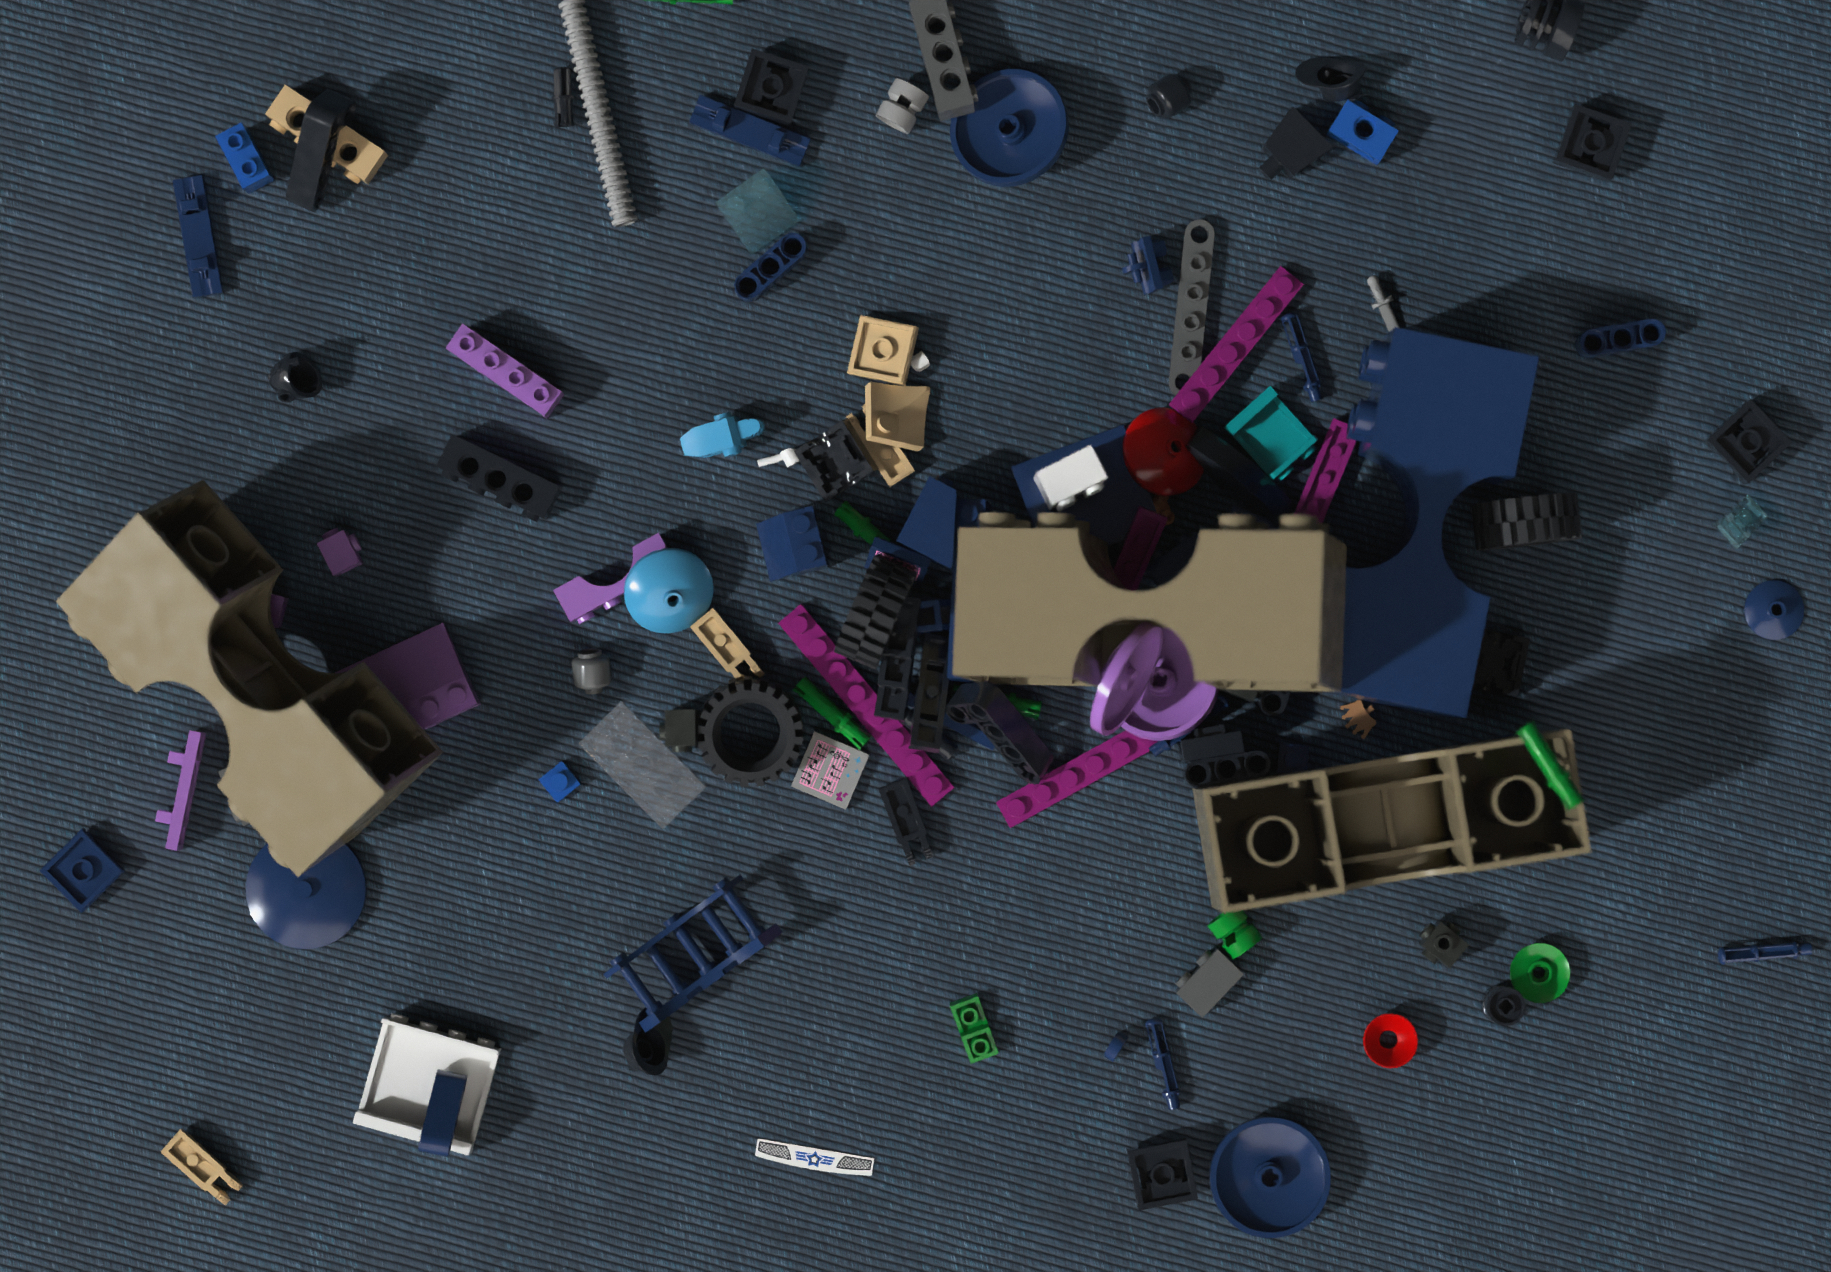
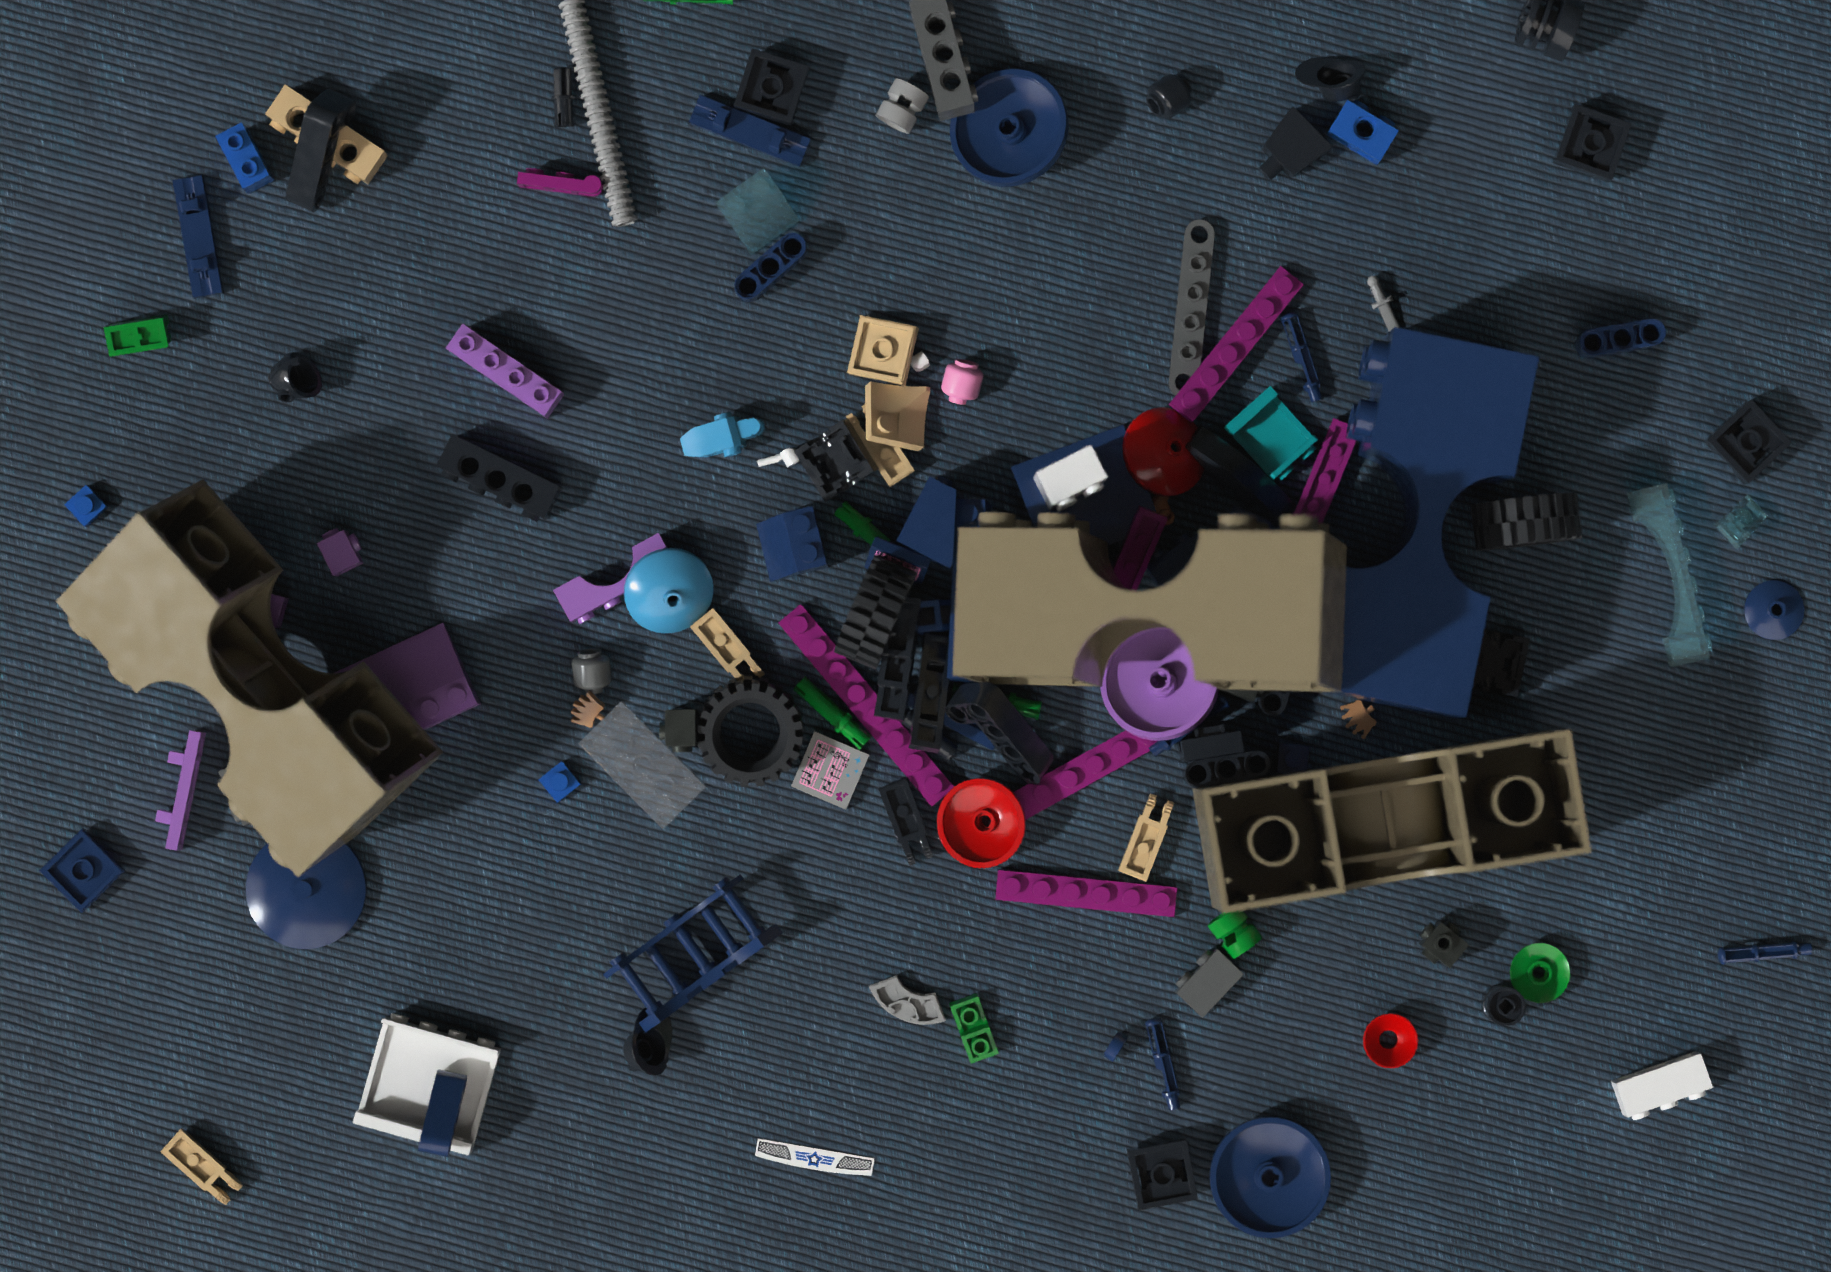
(86, 505): none -> blue plate
(137, 335): none -> green hinge
(560, 183): none -> magenta plate
(587, 710): none -> medium nougat piece
(906, 1004): none -> light grey tile
(962, 381): none -> bright pink head
(962, 826): none -> red dish
(1086, 893): none -> magenta plate
(1126, 678): medium lavender dish -> none
(1145, 267): dark blue hips -> none
(1145, 841): none -> tan hinge
(1553, 770): green pin -> none
(1655, 511): none -> clear light blue arch
(1662, 1085): none -> white brick

